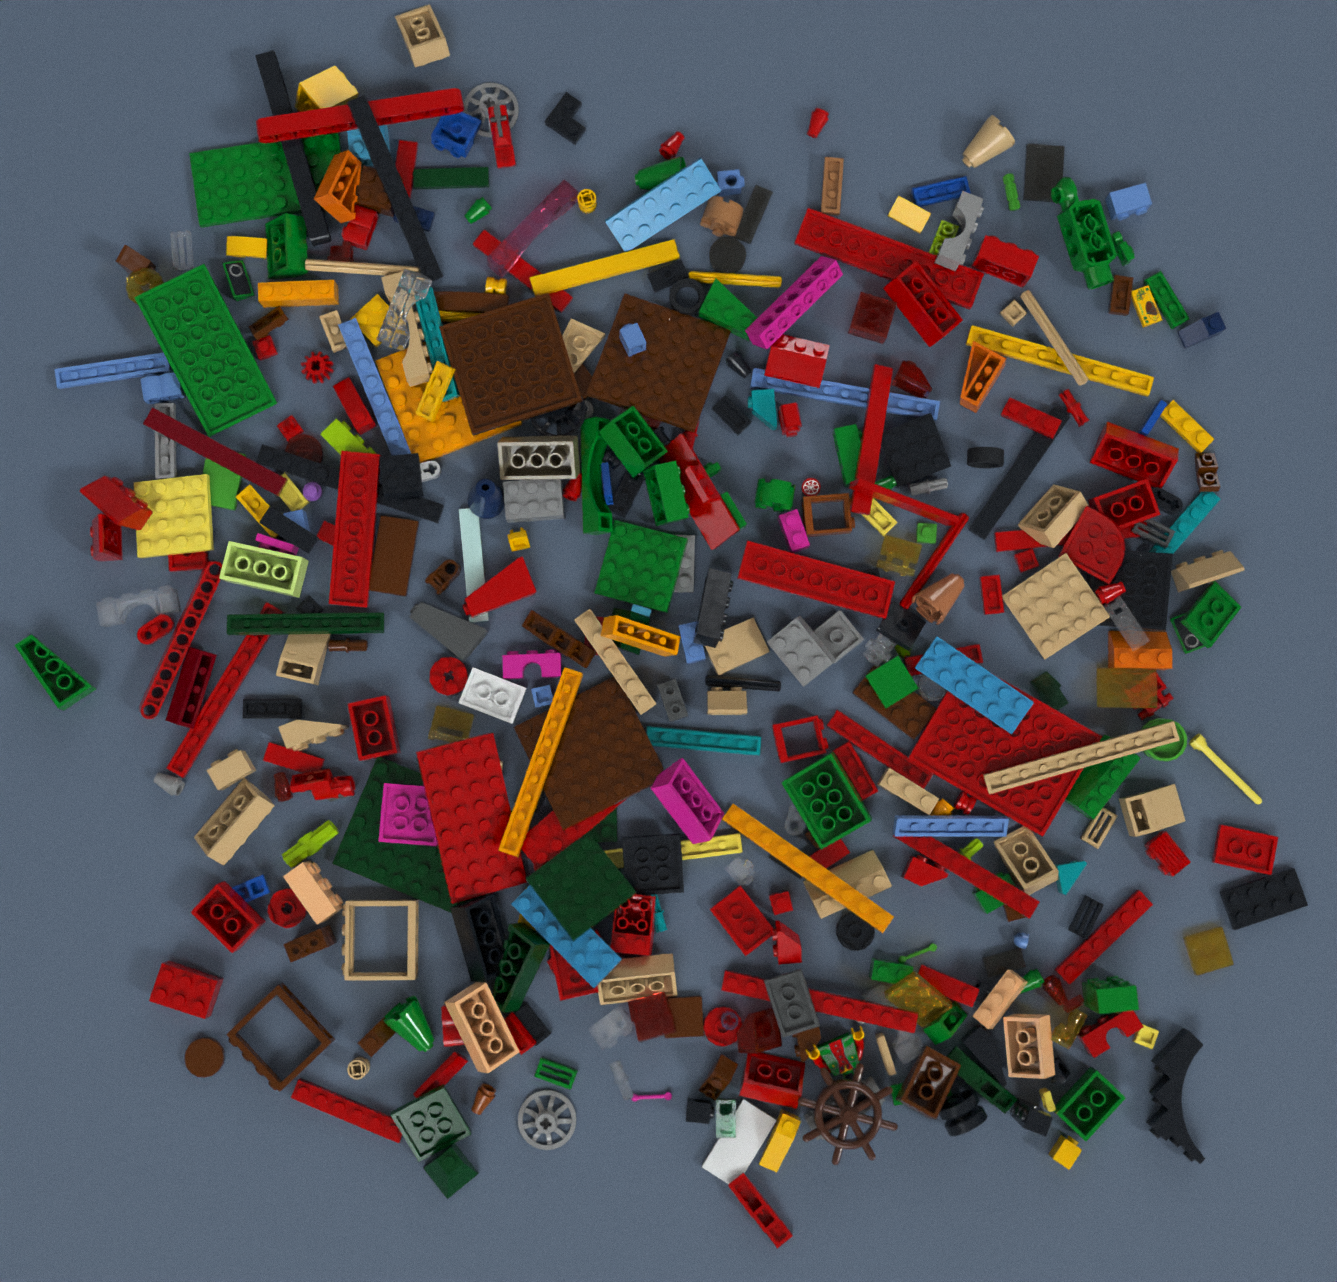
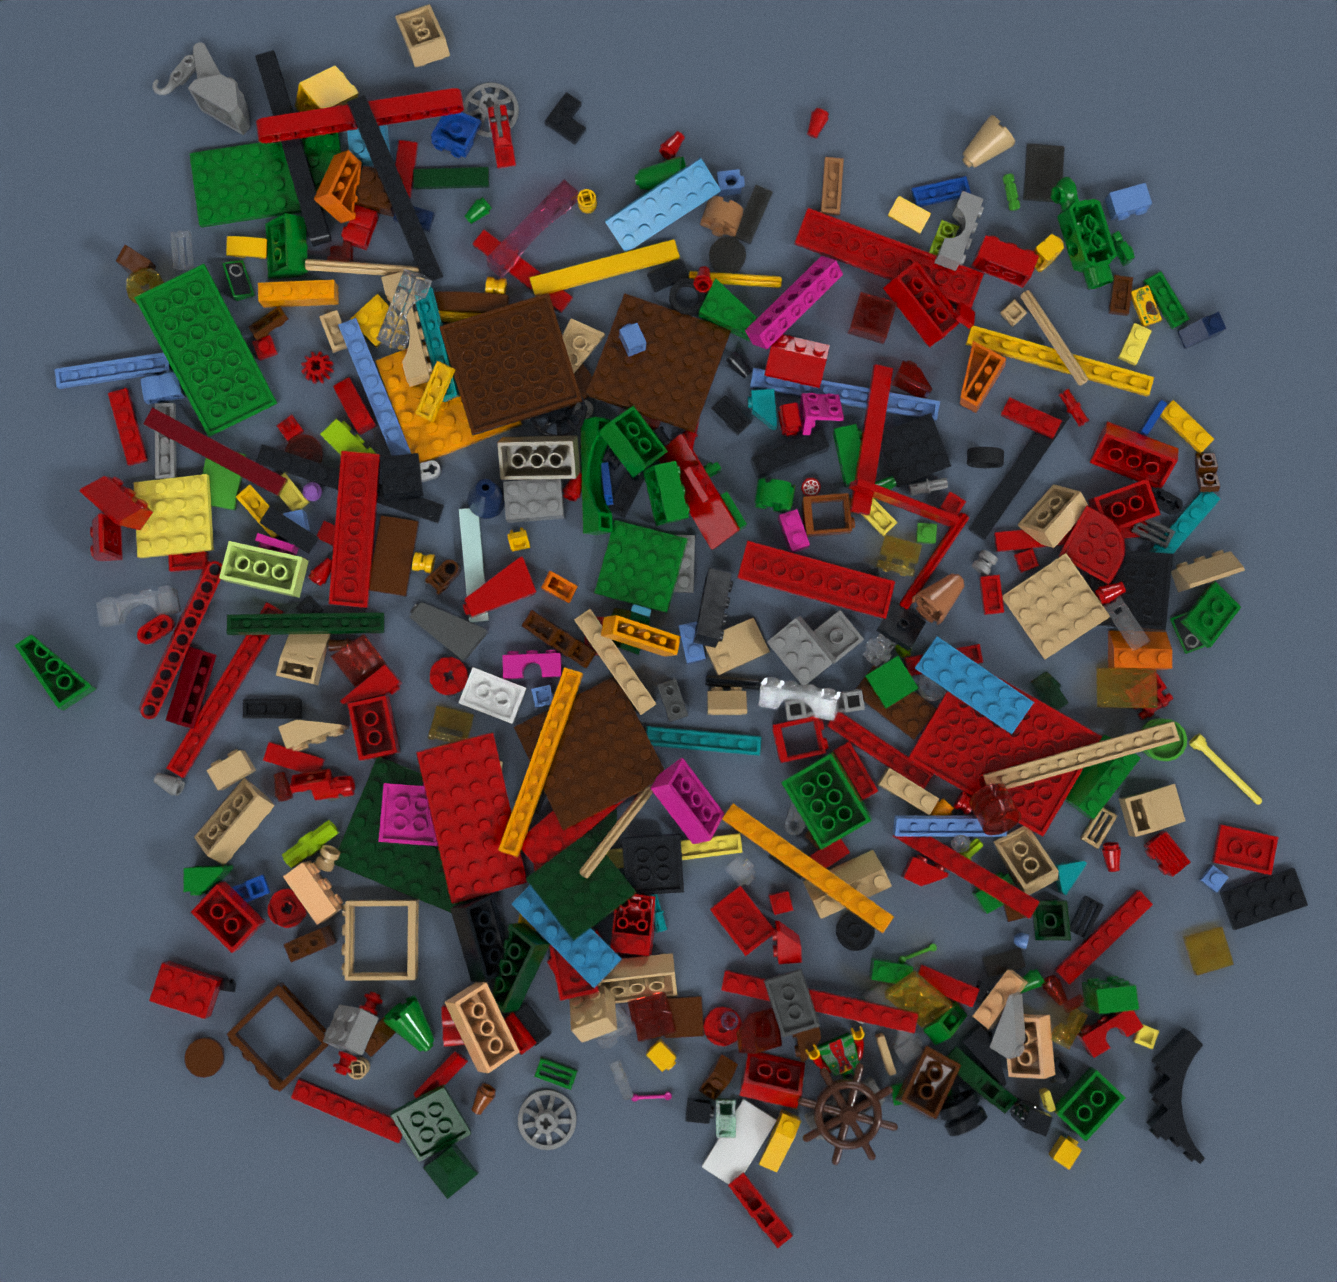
(127, 427): none -> red plate
(204, 878): none -> green slope
(211, 90): none -> light grey slope
(228, 985): none -> black hinge
(321, 573): none -> red cone
(326, 859): none -> tan wheel
(352, 1030): none -> light grey brick
(358, 660): none -> clear red slope
(378, 684): none -> red slope
(423, 562): none -> yellow wheel
(559, 587): none -> orange slope
(593, 1015): none -> tan brick
(615, 832): none -> tan axle
(661, 1055): none -> yellow brick
(703, 280): none -> red cone
(789, 454): none -> black brick
(819, 407): none -> dark pink bracket
(822, 701): none -> clear arch
(849, 701): none -> light grey arch
(952, 503): none -> red plate
(960, 843): none -> clear plate
(965, 315): none -> red tile
(984, 562): none -> light grey wheel
(995, 809): none -> clear red wheel
(1011, 1029): none -> light grey slope
(1048, 251): none -> yellow brick
(1052, 920): none -> dark green slope
(1112, 853): none -> red cone
(1134, 344): none -> light yellow plate
(1214, 878): none -> medium blue plate

